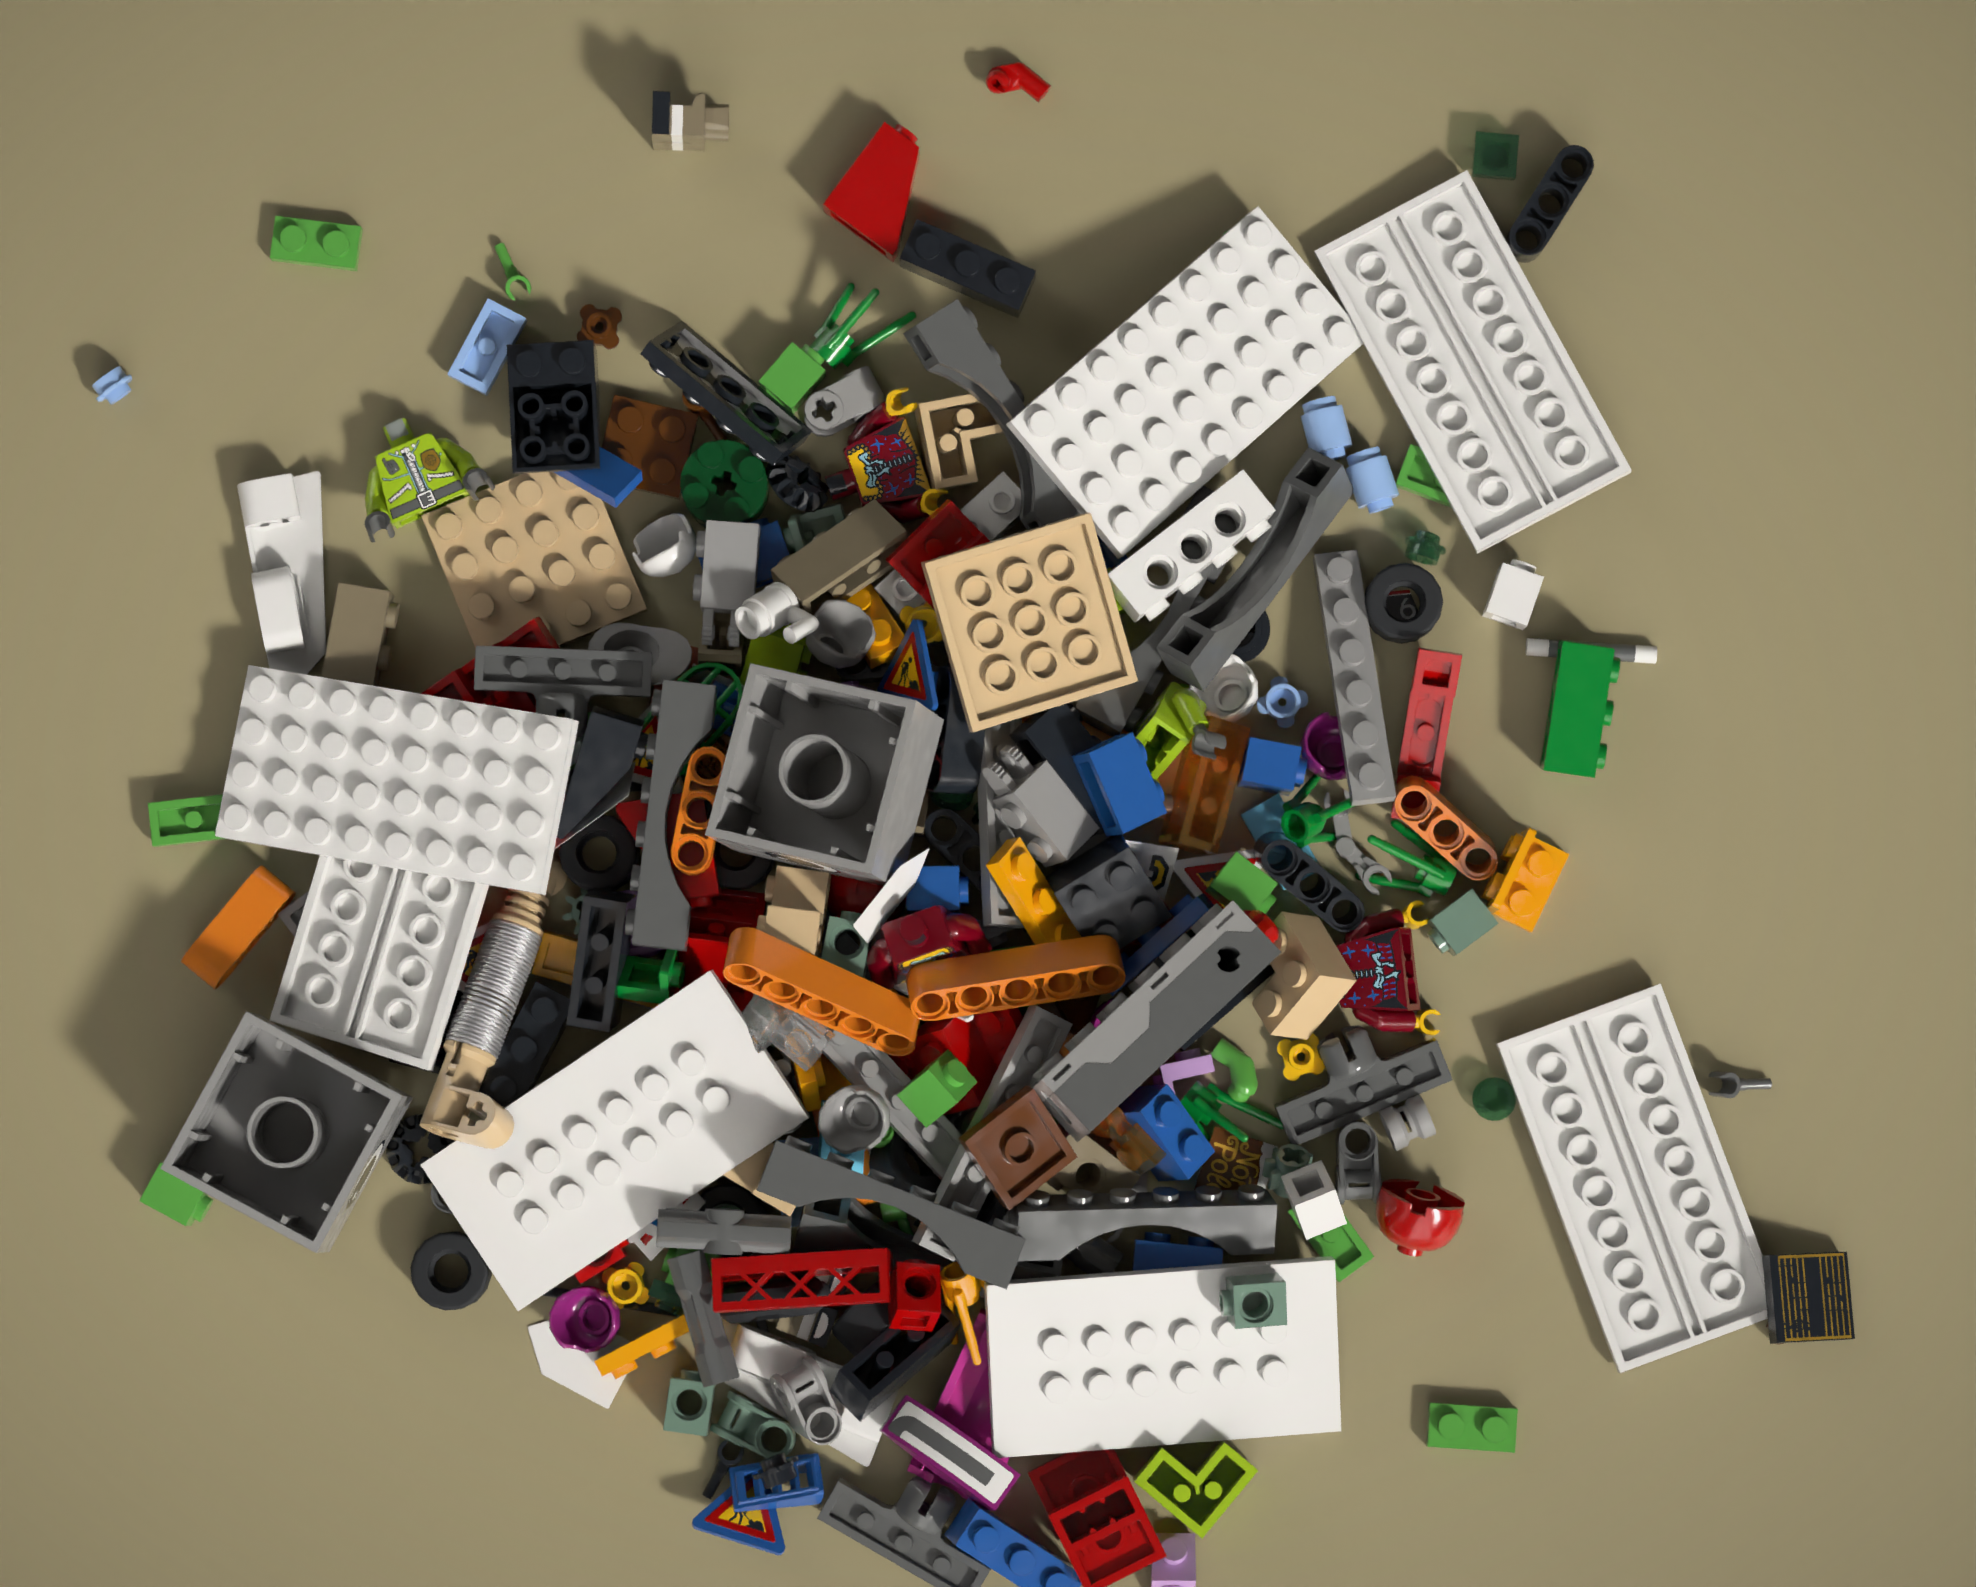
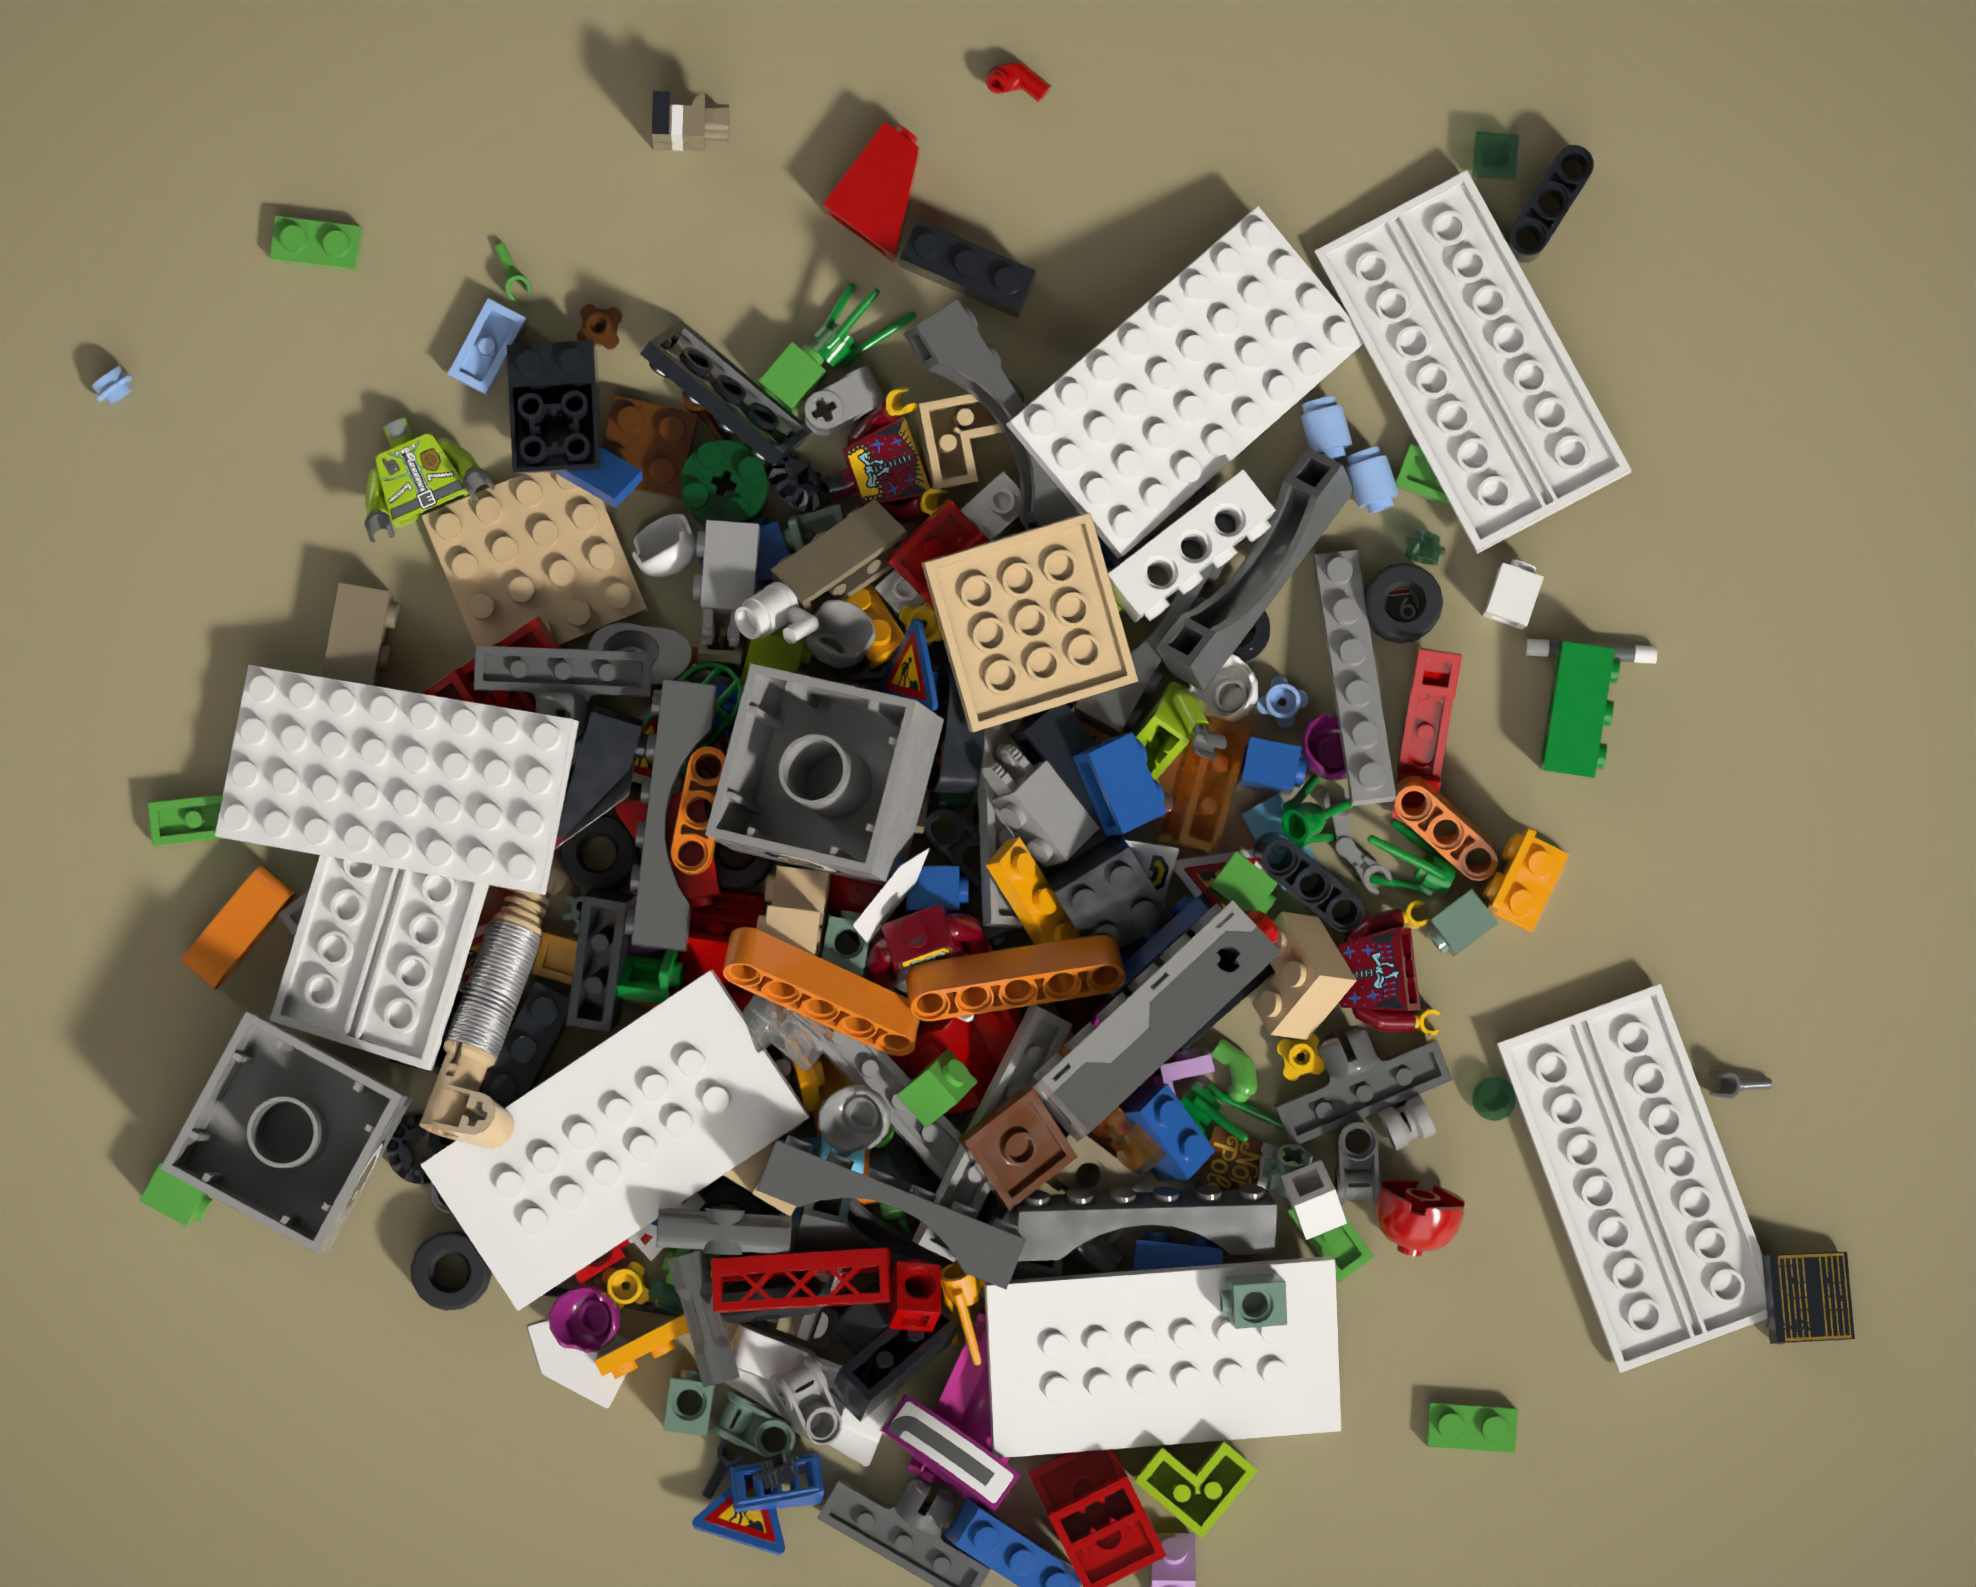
(288, 567): white panel -> none

